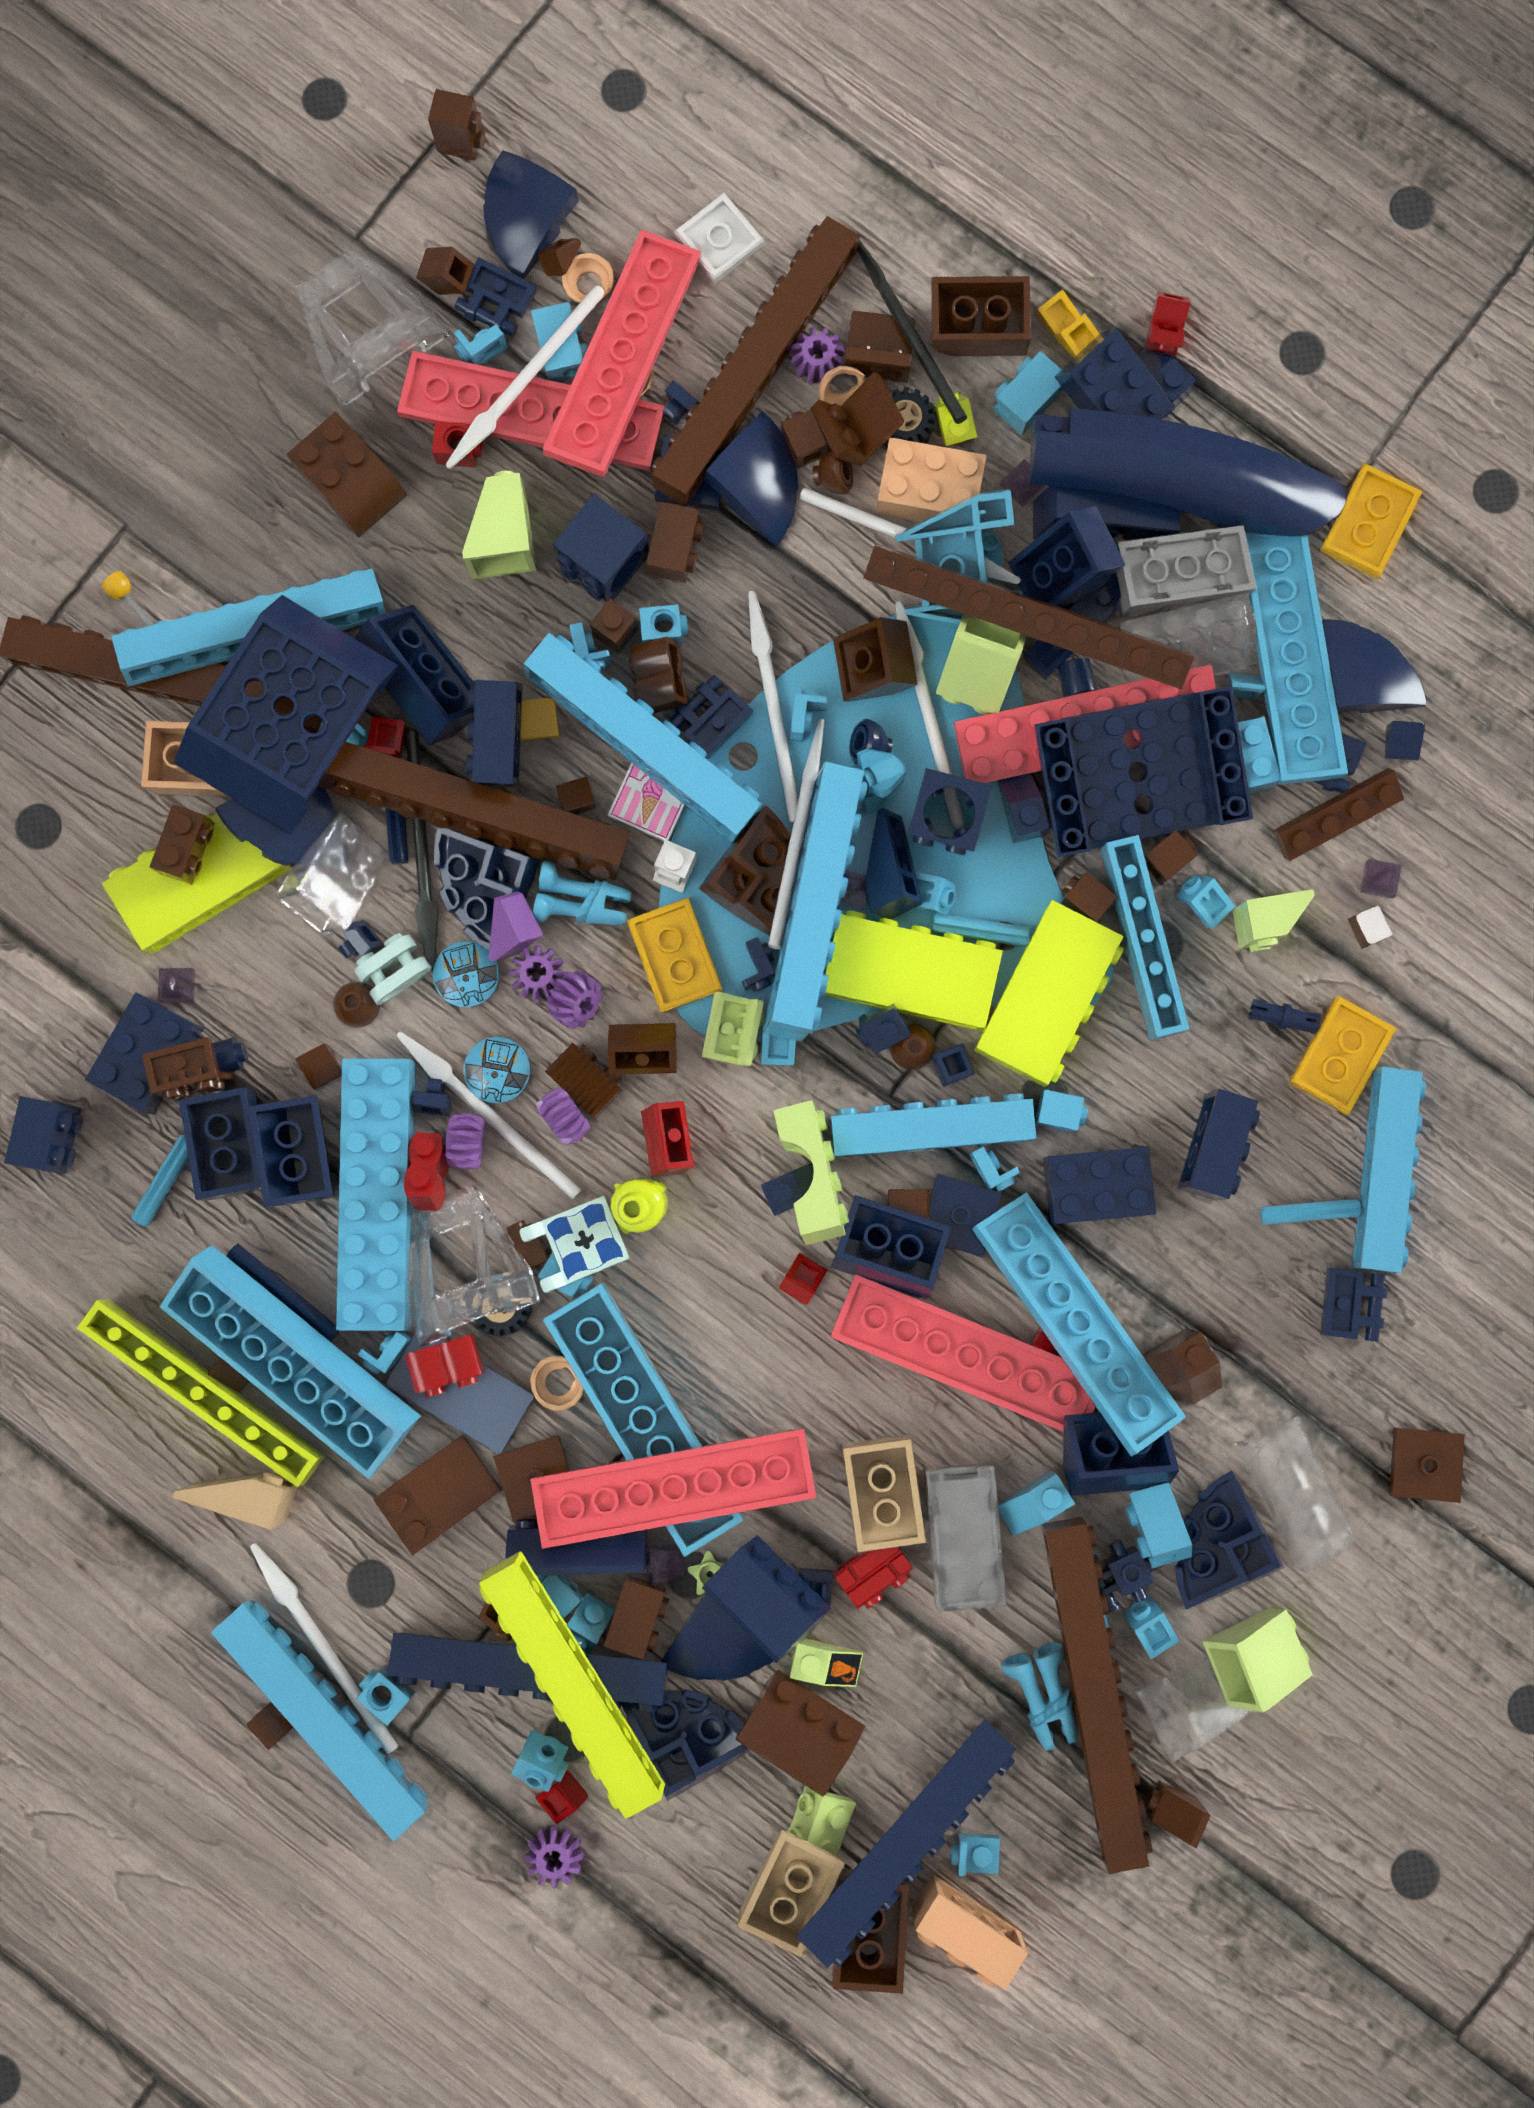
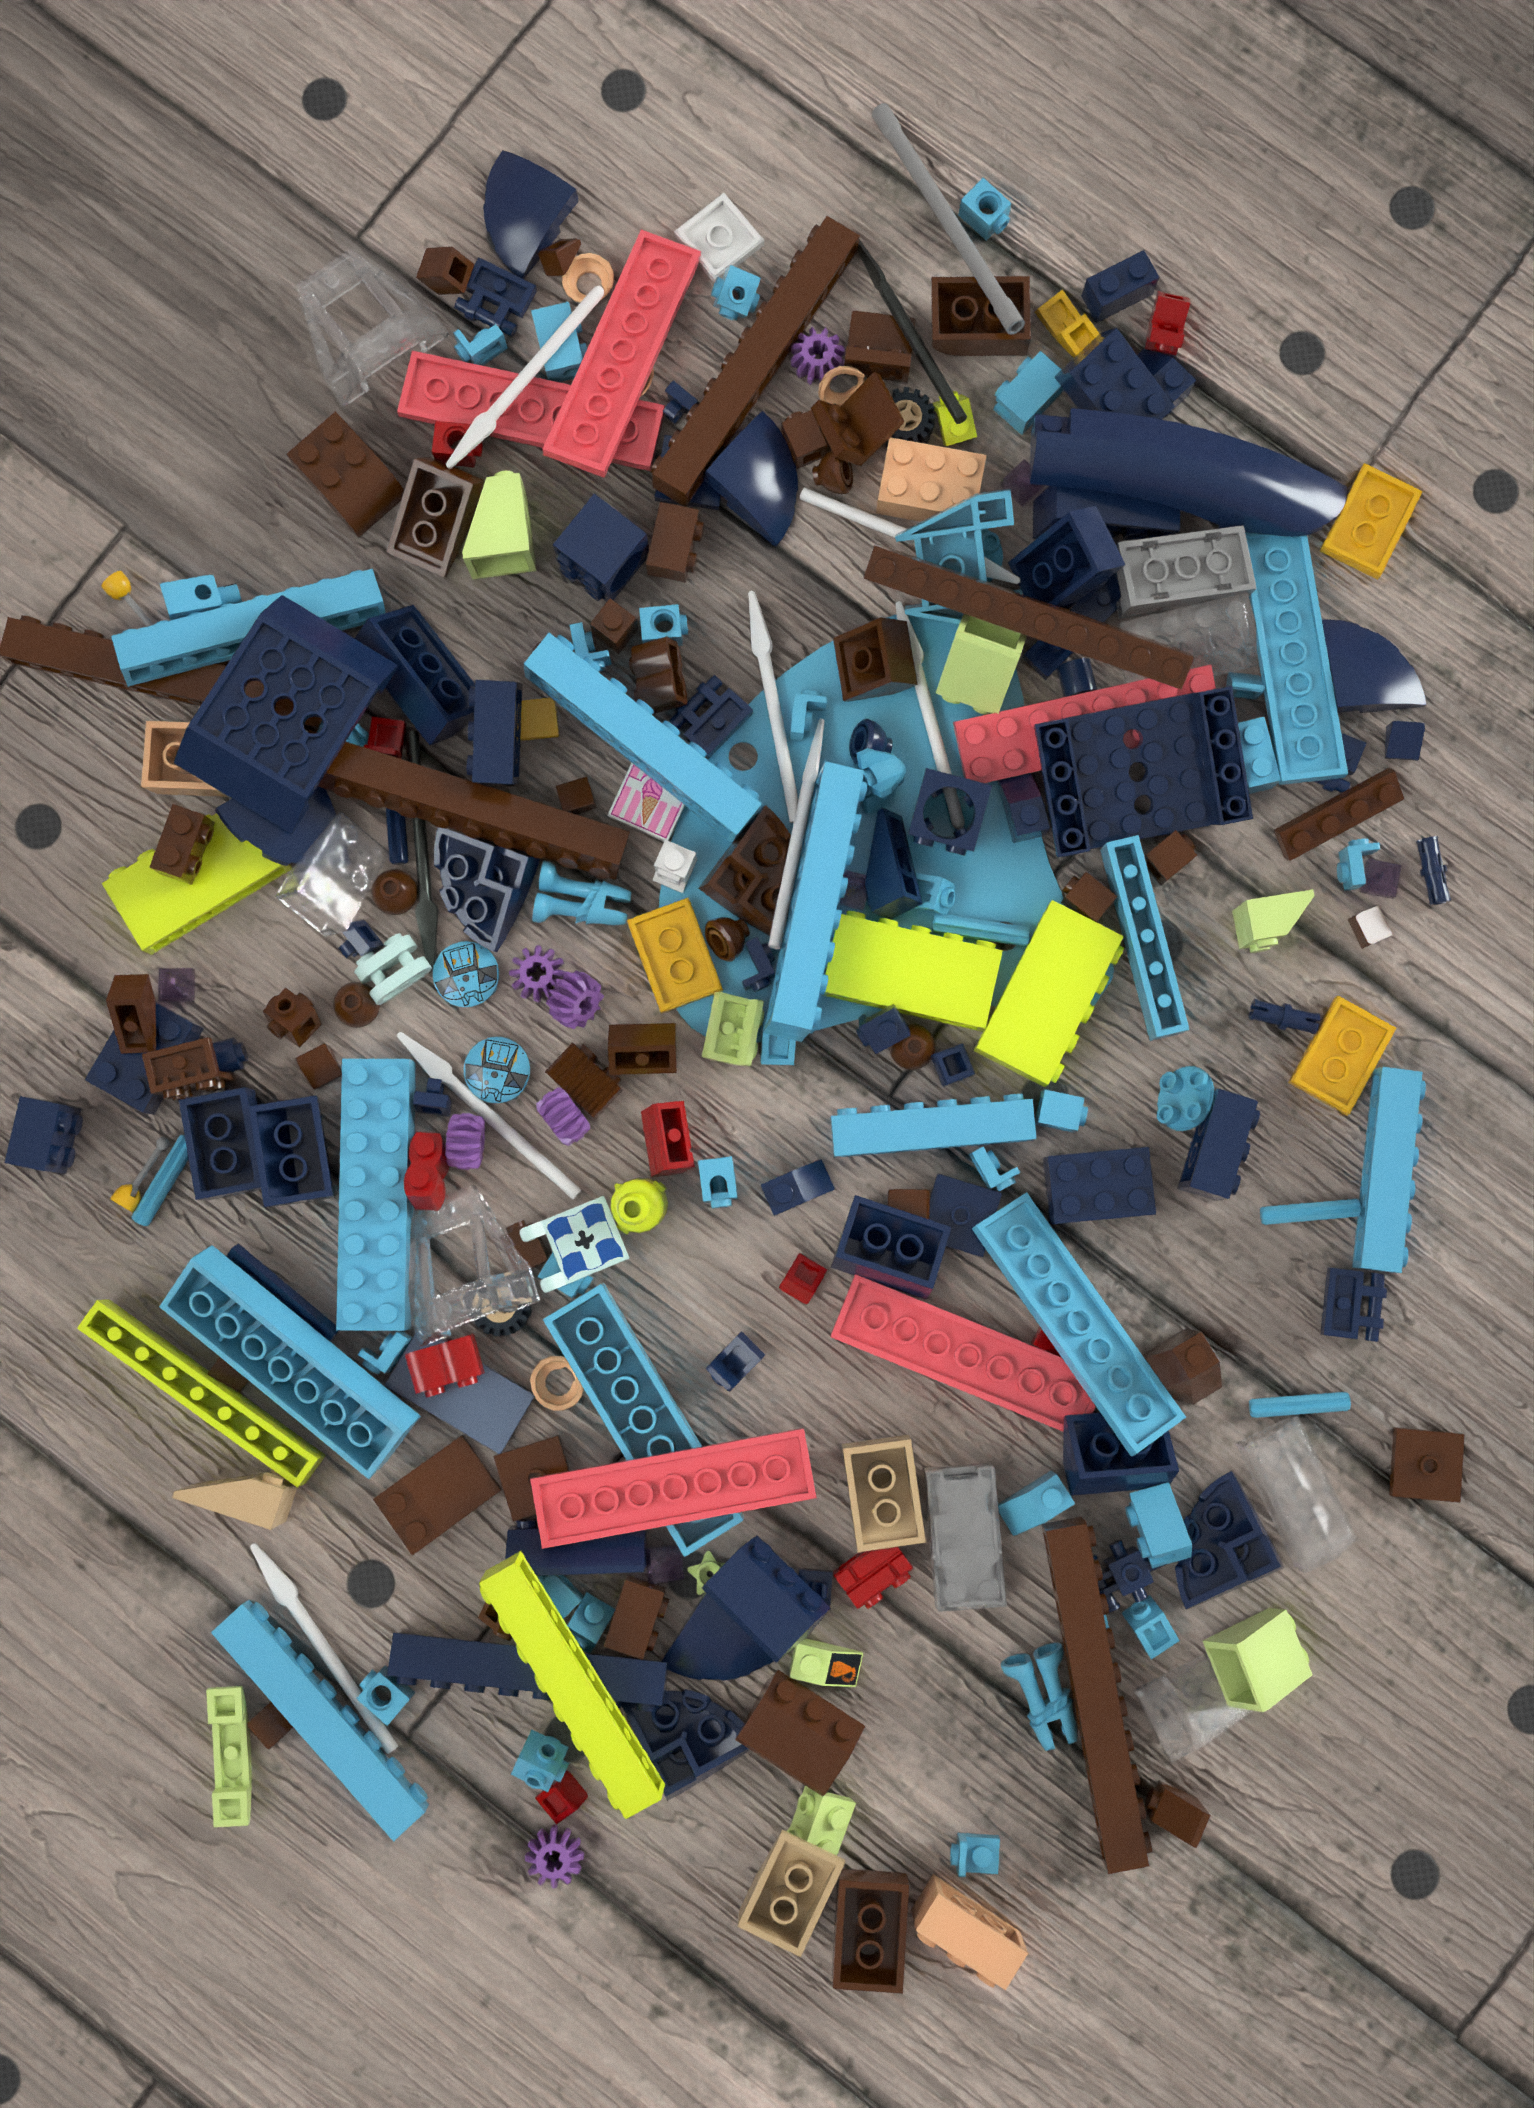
(128, 1194): none -> hinge
(133, 1013): none -> reddish brown slope
(197, 595): none -> medium azure torso
(231, 1754): none -> yellowish green slope
(291, 1017): none -> reddish brown brick
(394, 892): none -> reddish brown brick
(434, 515): none -> reddish brown slope
(456, 124): reddish brown brick -> none
(512, 927): medium lavender slope -> none
(713, 1174): none -> medium azure brick
(726, 937): none -> reddish brown brick
(735, 1362): none -> dark blue bracket
(744, 284): none -> medium azure brick
(818, 1211): yellowish green arch -> none
(905, 1844): dark blue brick -> none
(985, 196): none -> medium azure brick
(1002, 305): none -> light grey piece
(1120, 286): none -> dark blue brick
(1185, 1098): none -> medium azure dish
(1206, 899): medium azure bracket -> none
(1299, 1404): none -> medium azure axle
(1351, 866): none -> medium azure bracket
(1433, 870): none -> dark blue pin

